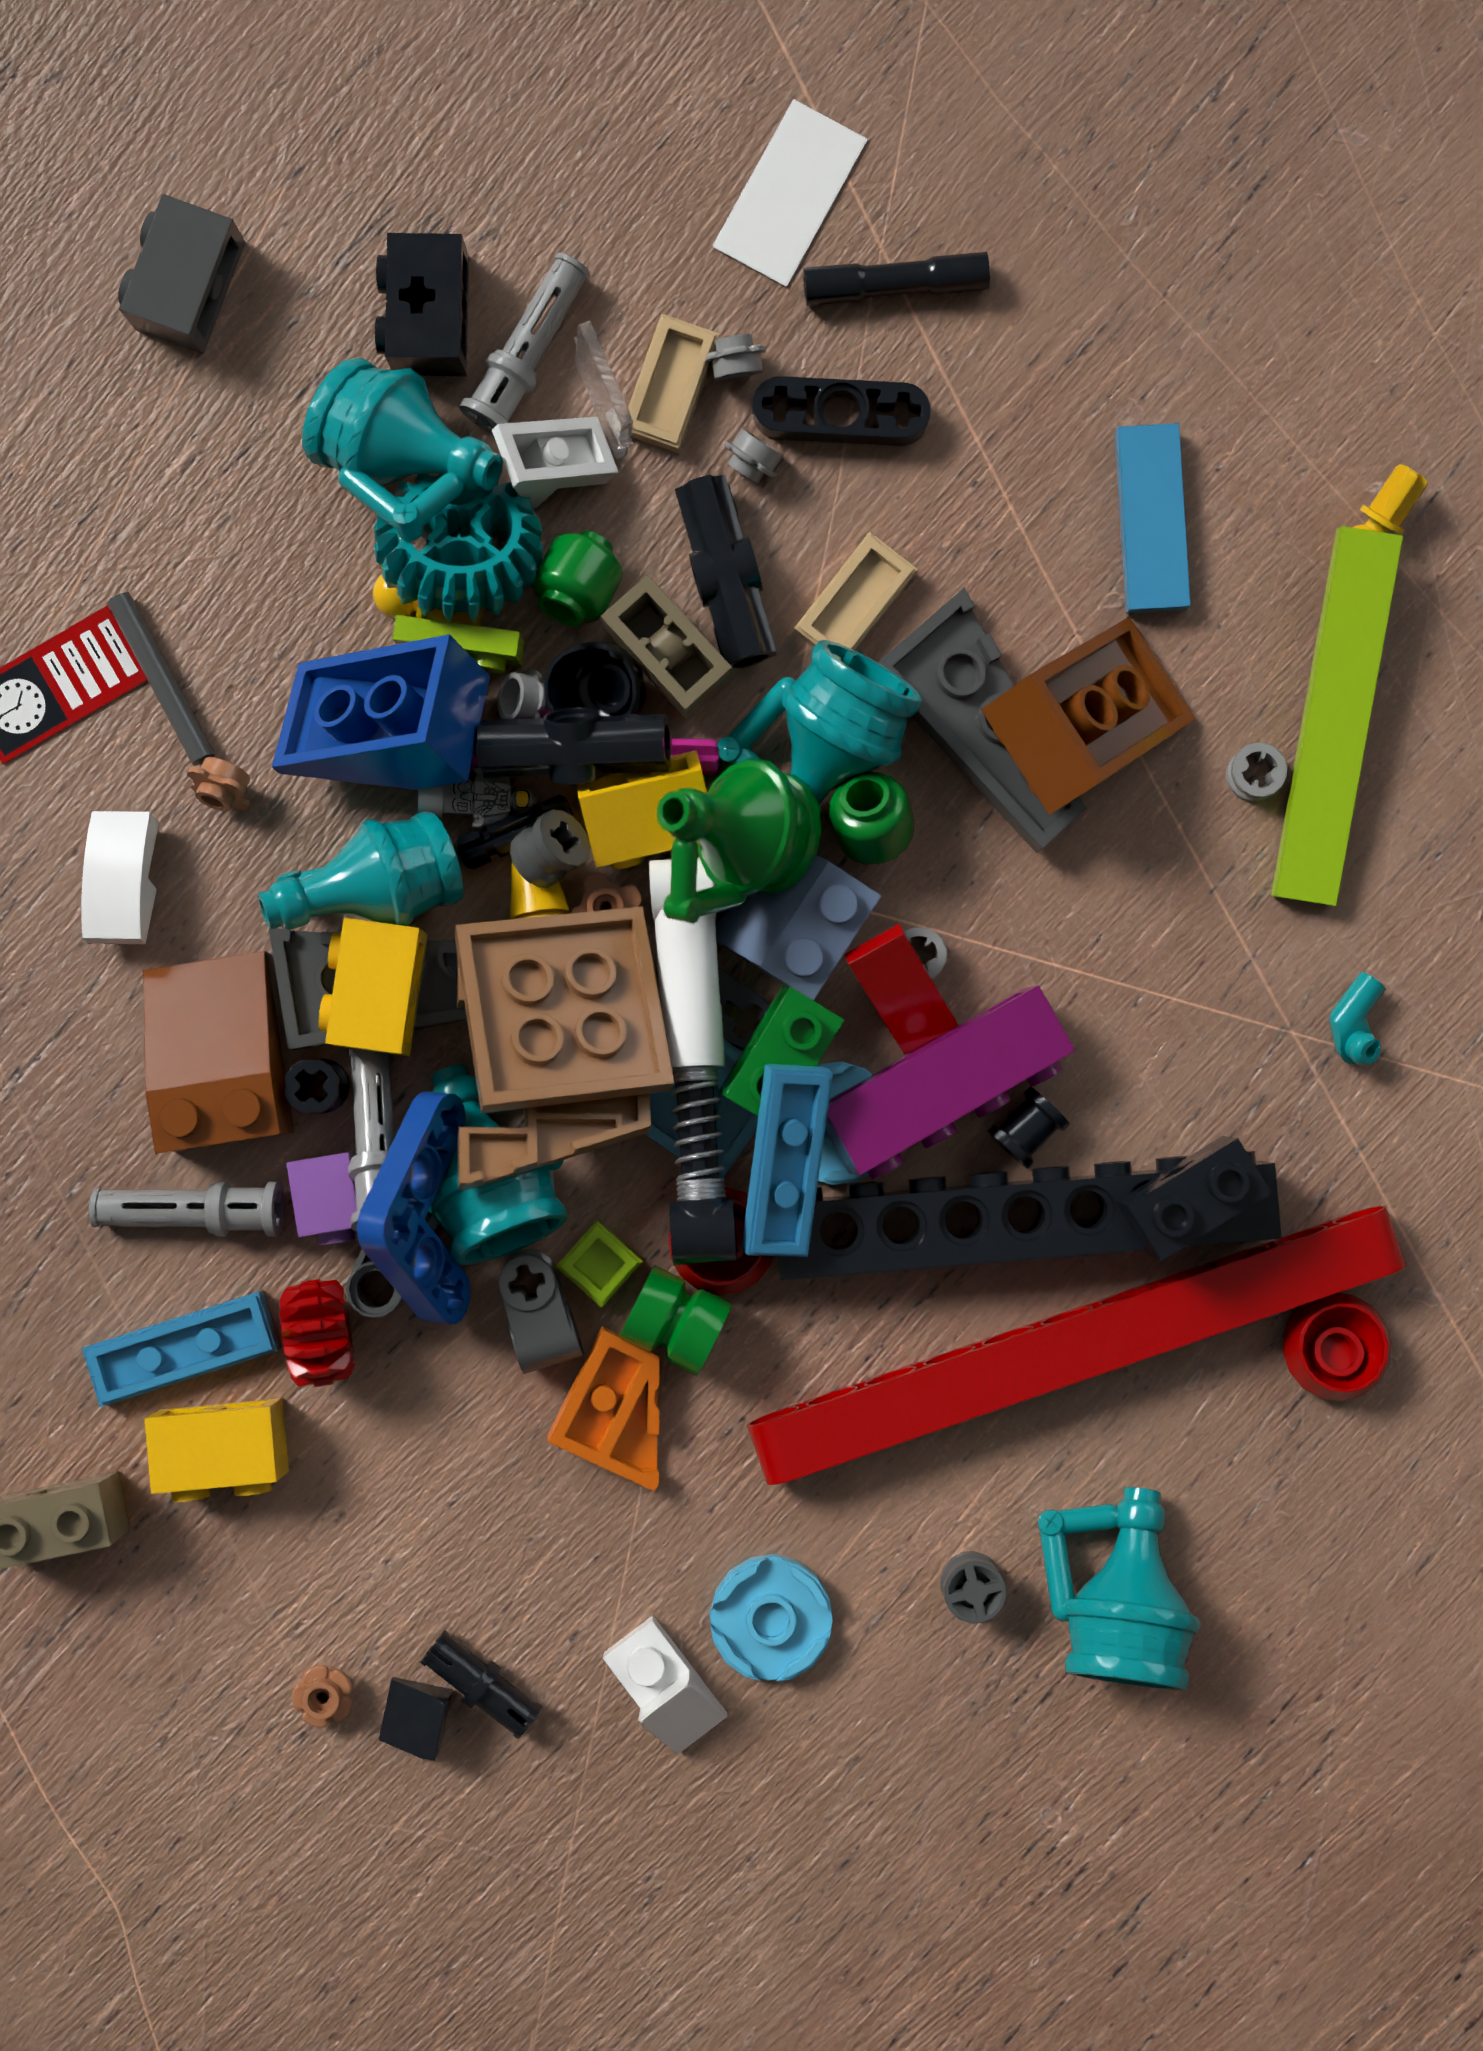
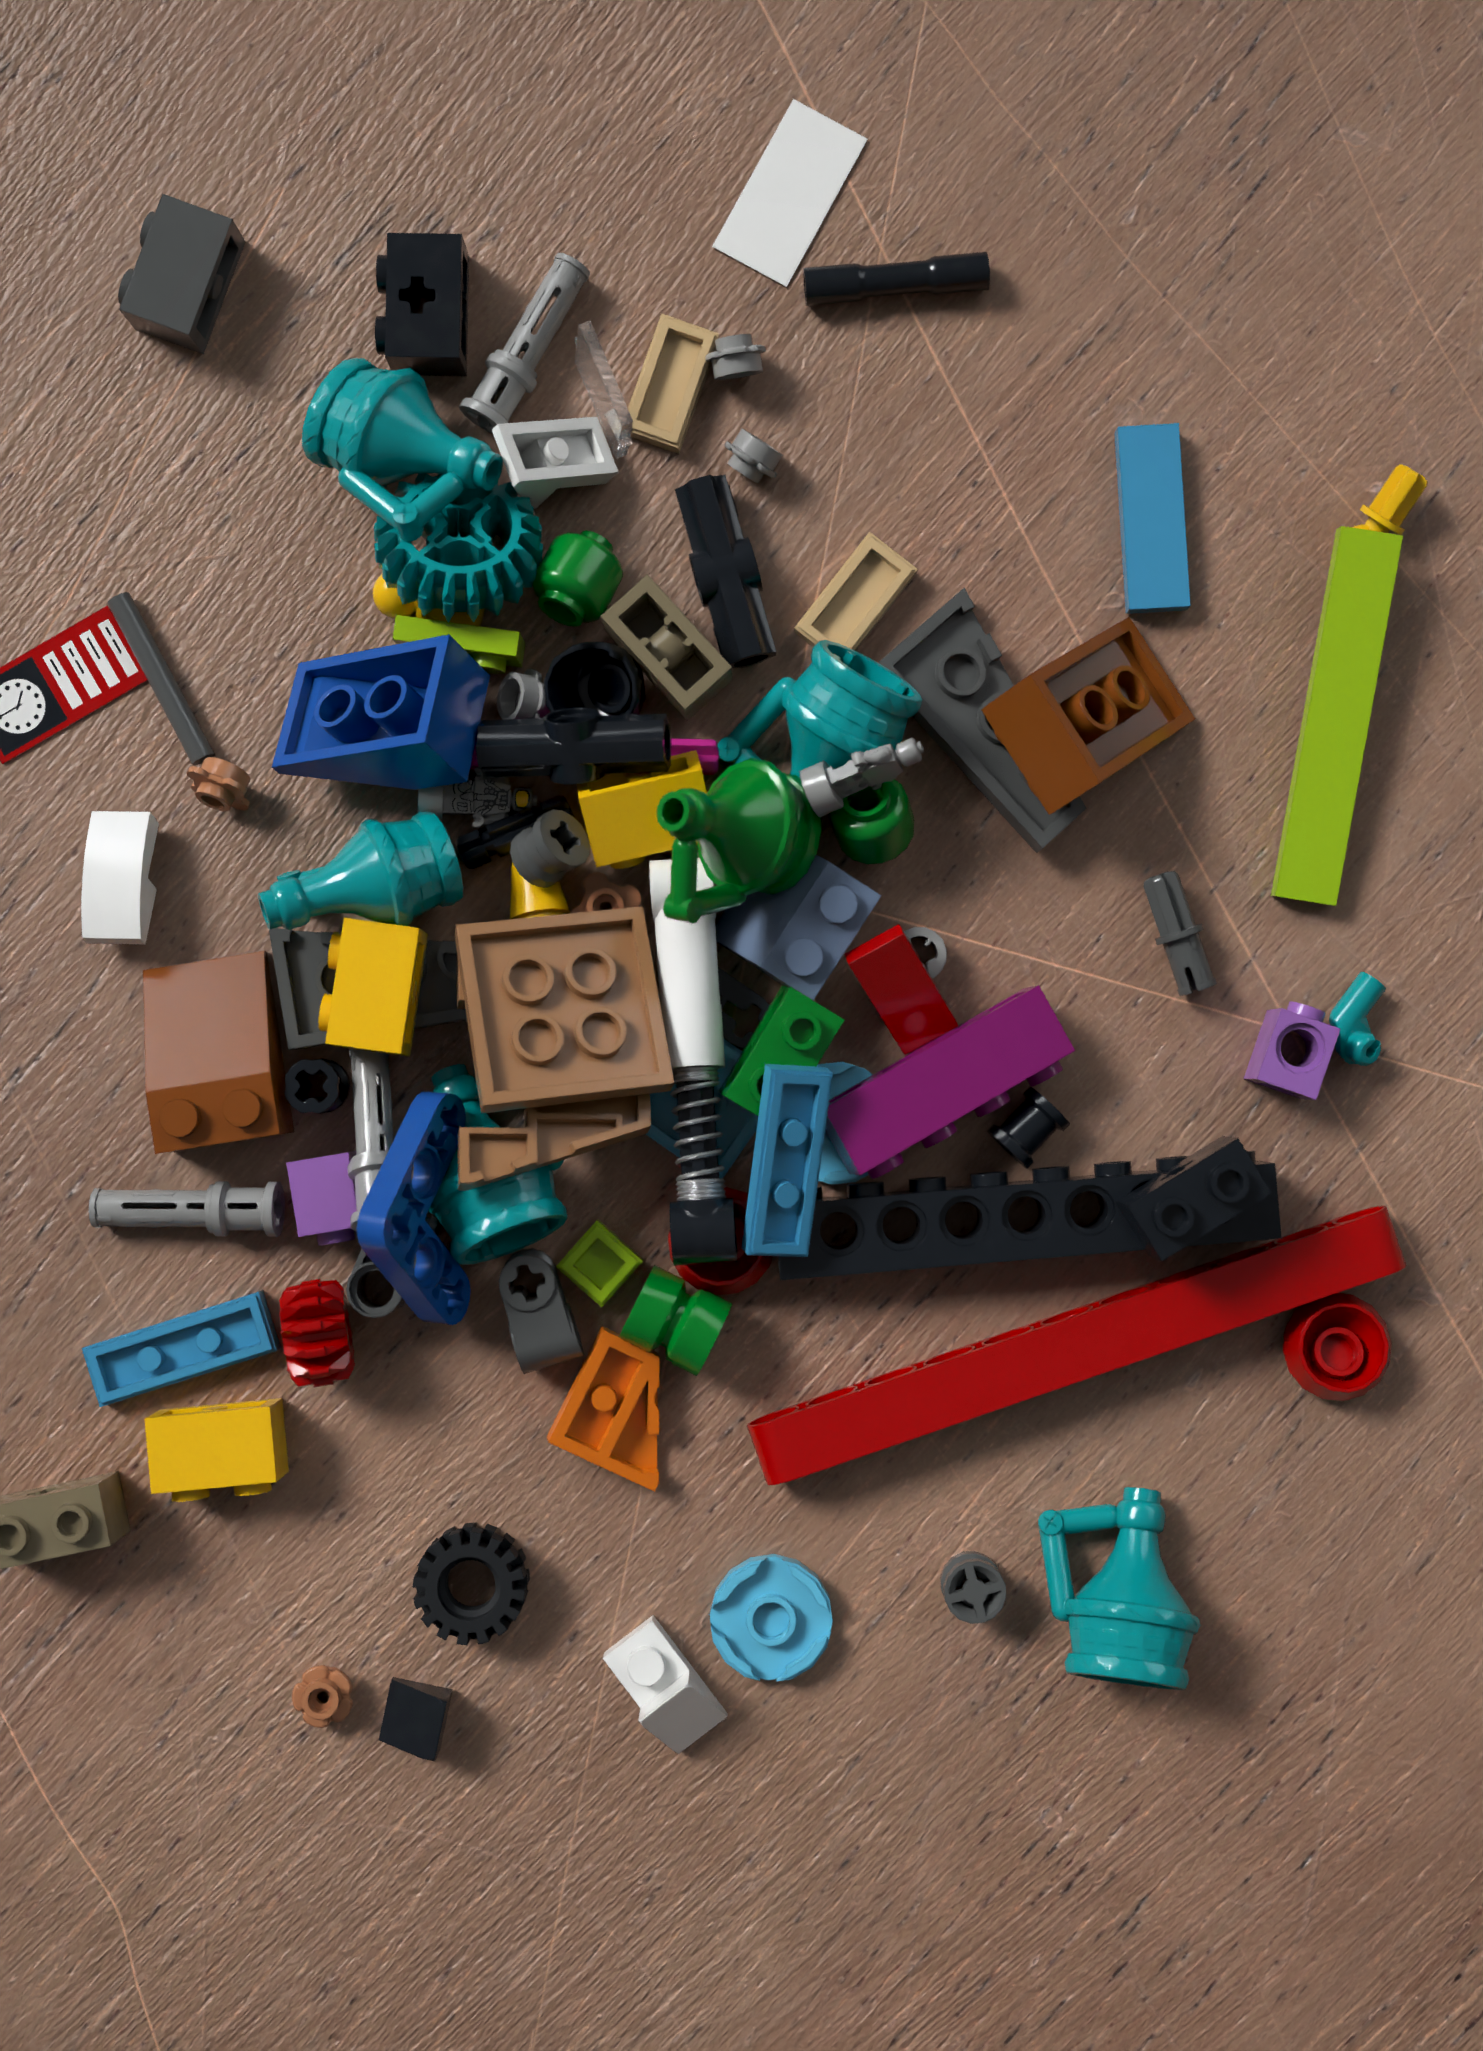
(463, 1620): none -> black tyre
(481, 1684): black pin -> none
(828, 786): none -> light grey piece
(859, 391): black beam -> none
(1178, 933): none -> dark grey axle
(1269, 1067): none -> medium lavender brick
(1273, 779): light grey bush -> none

